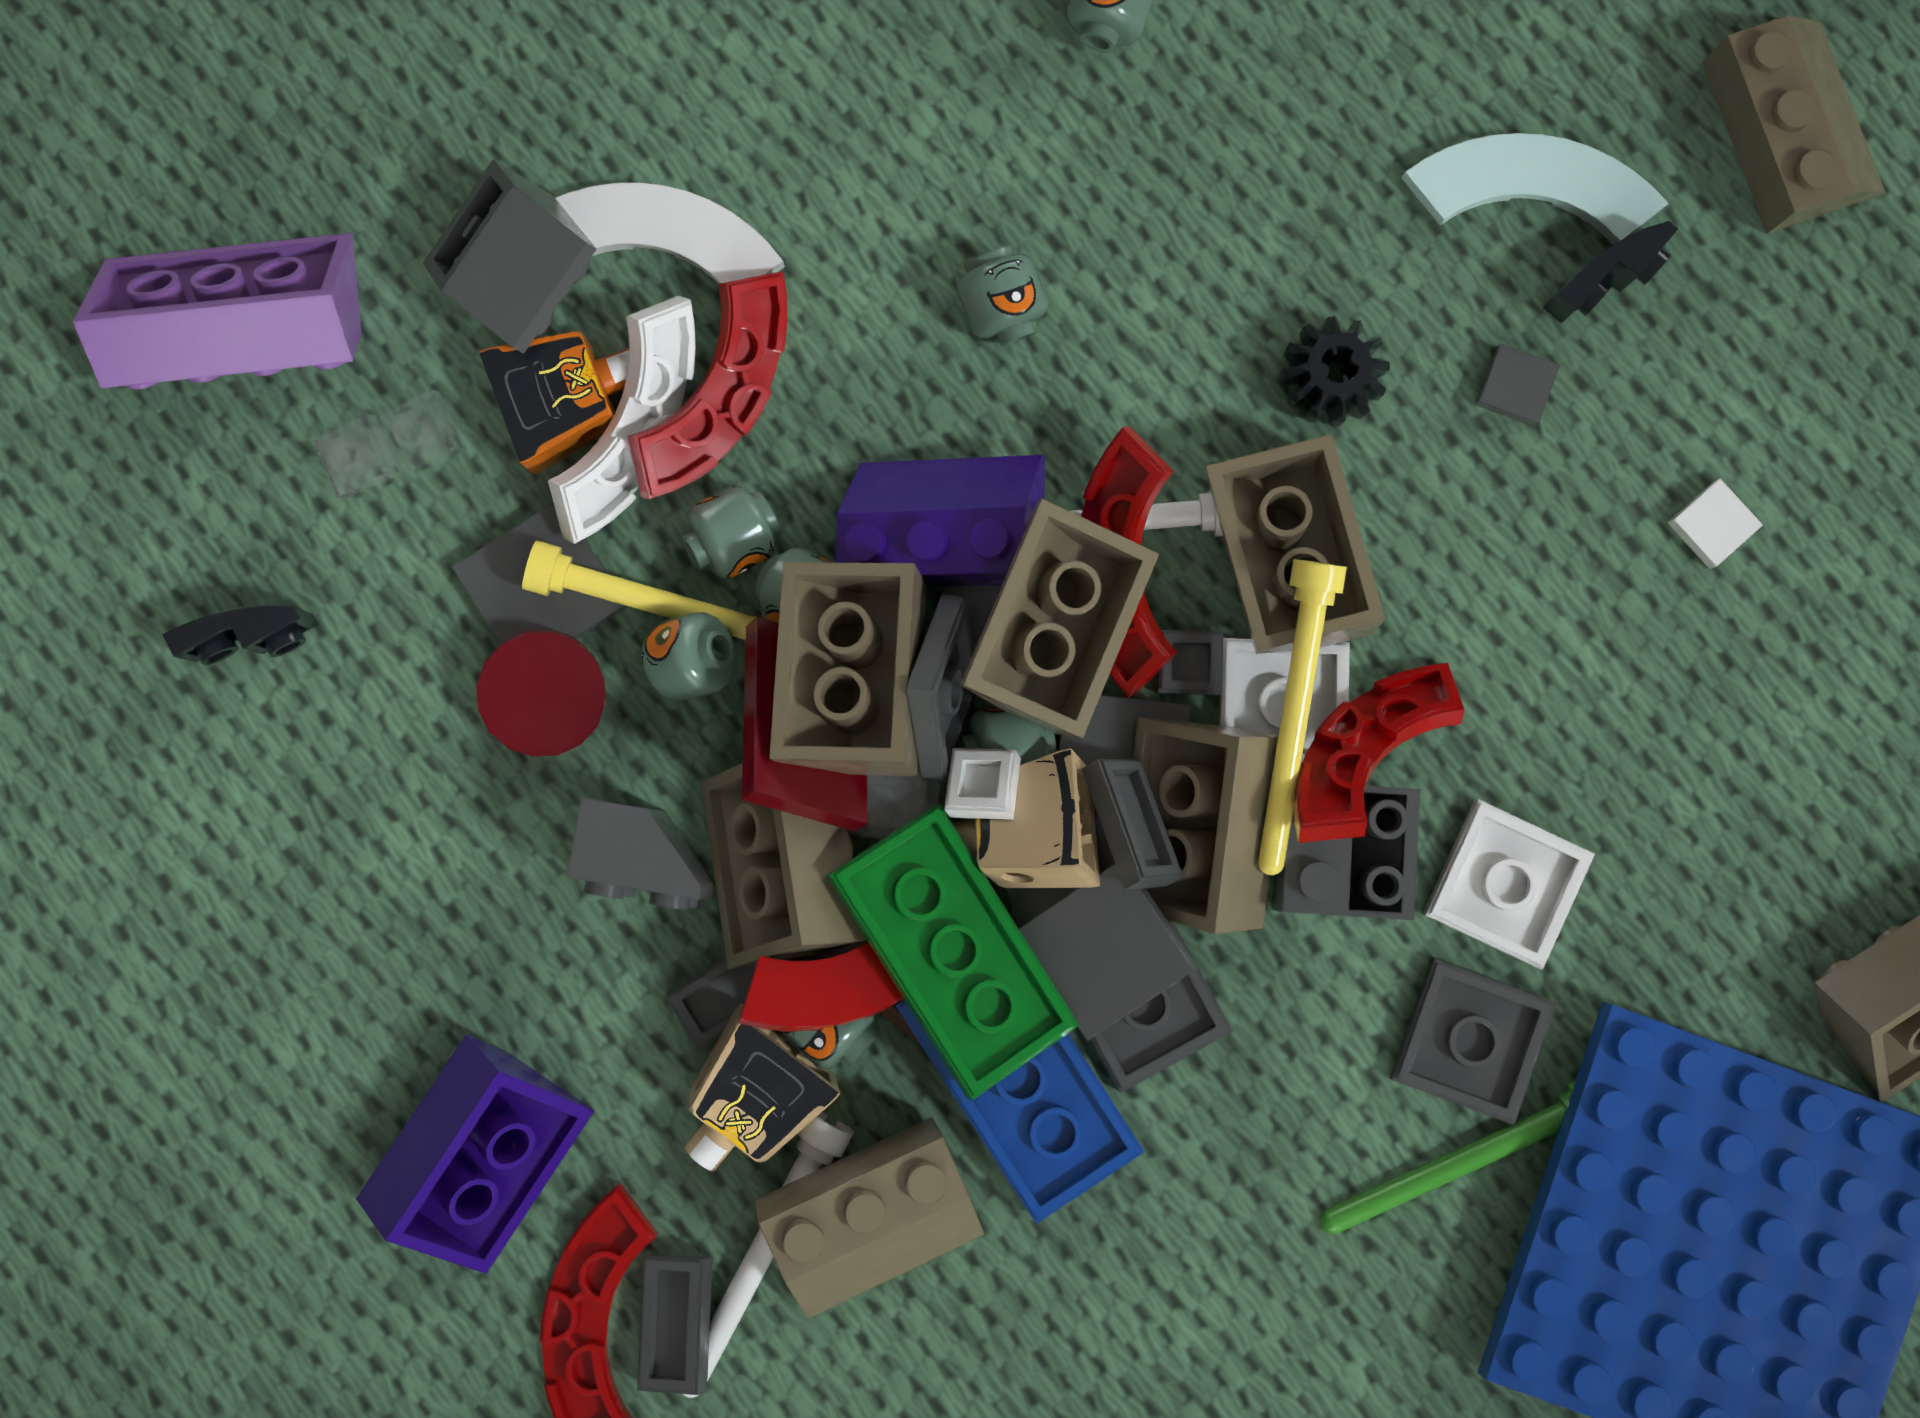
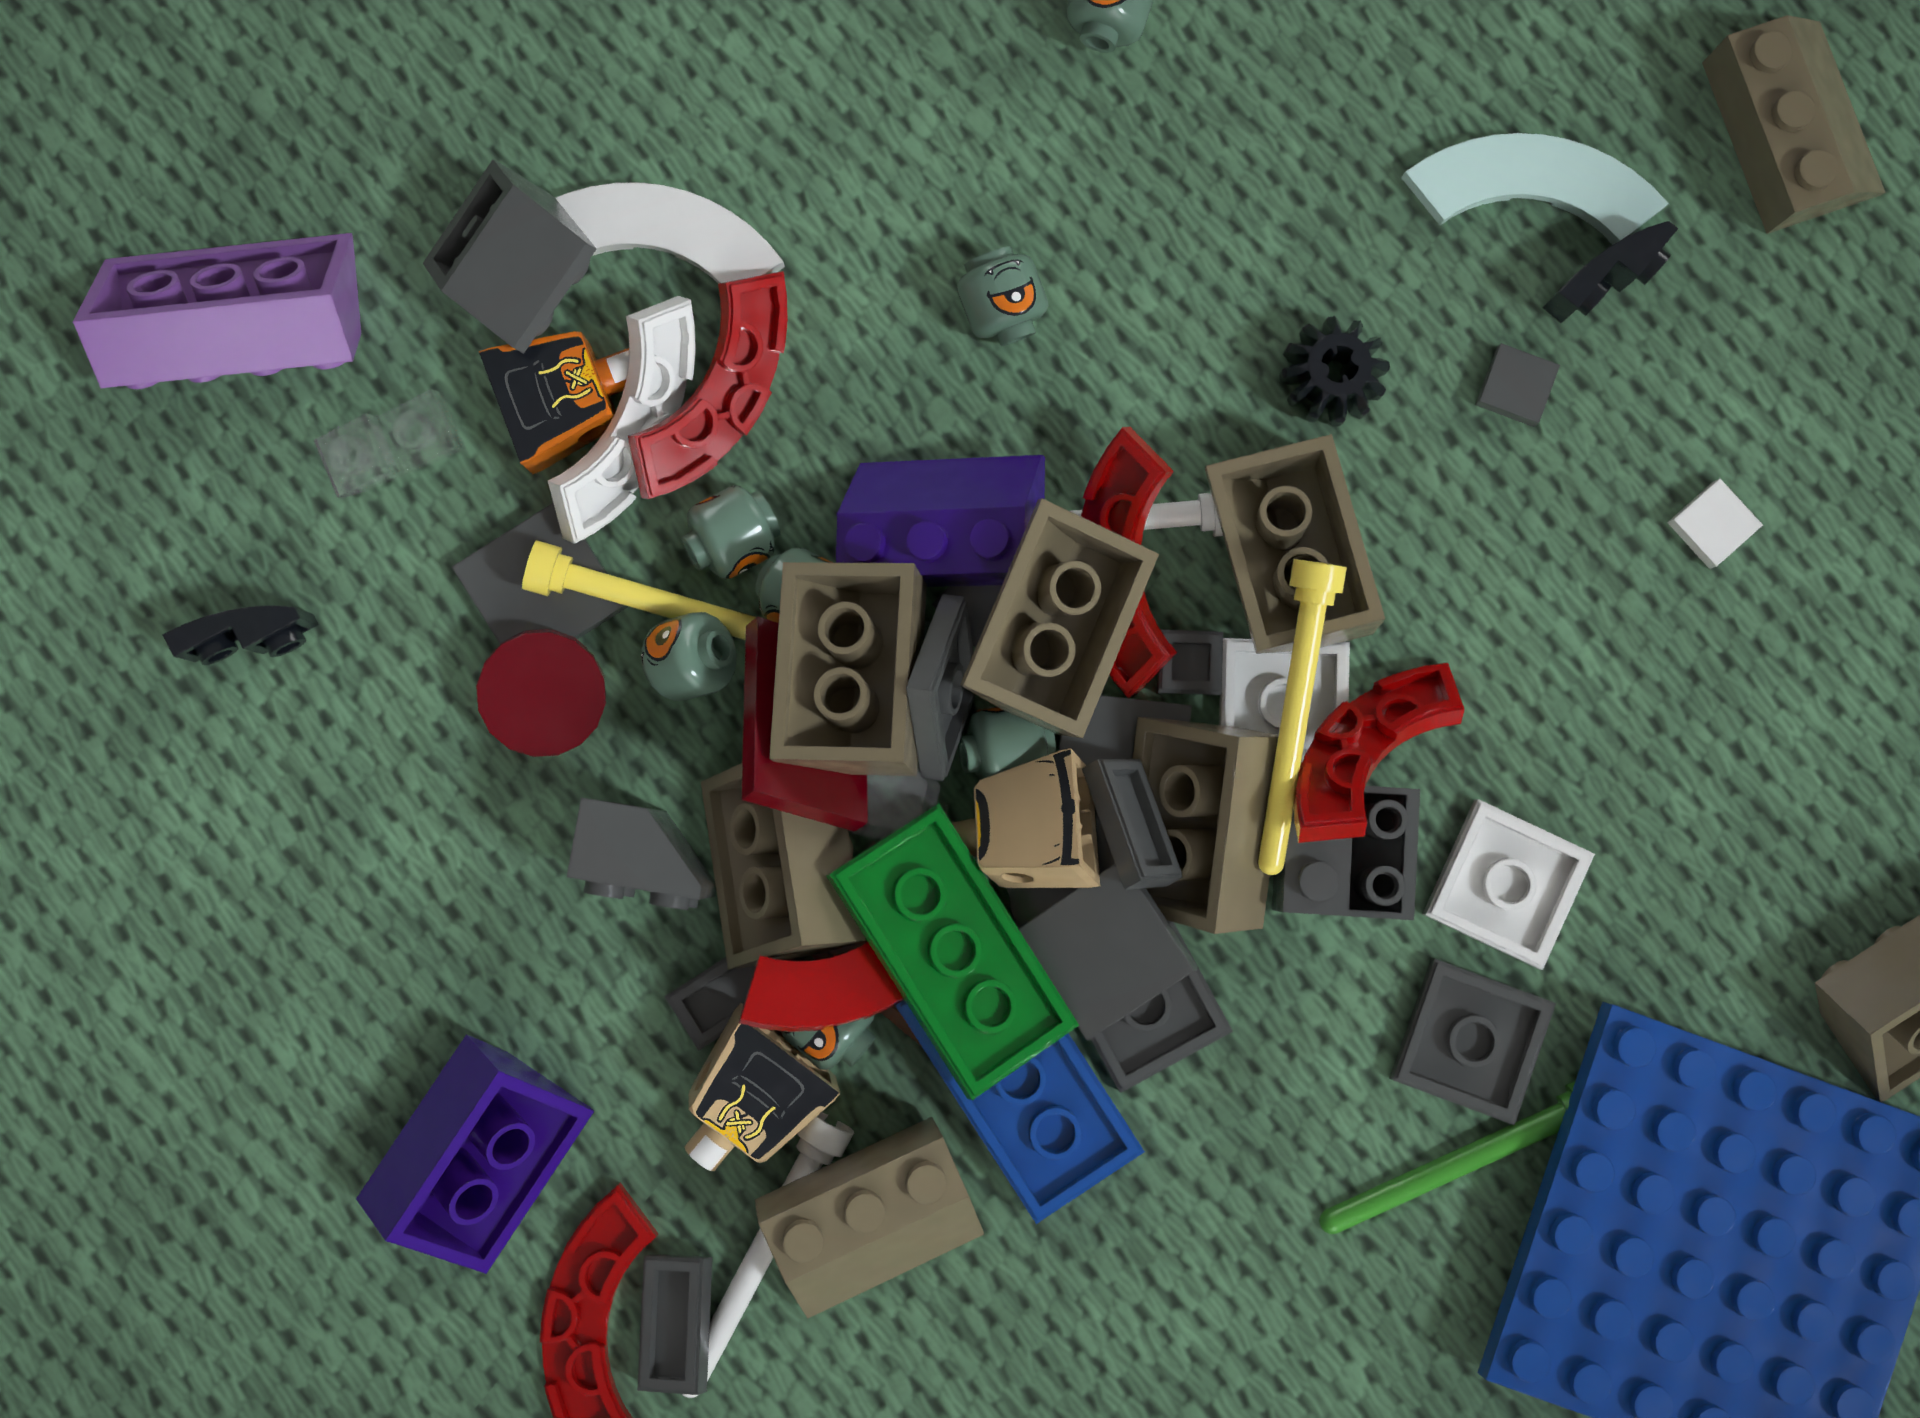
(982, 783): white tile -> none

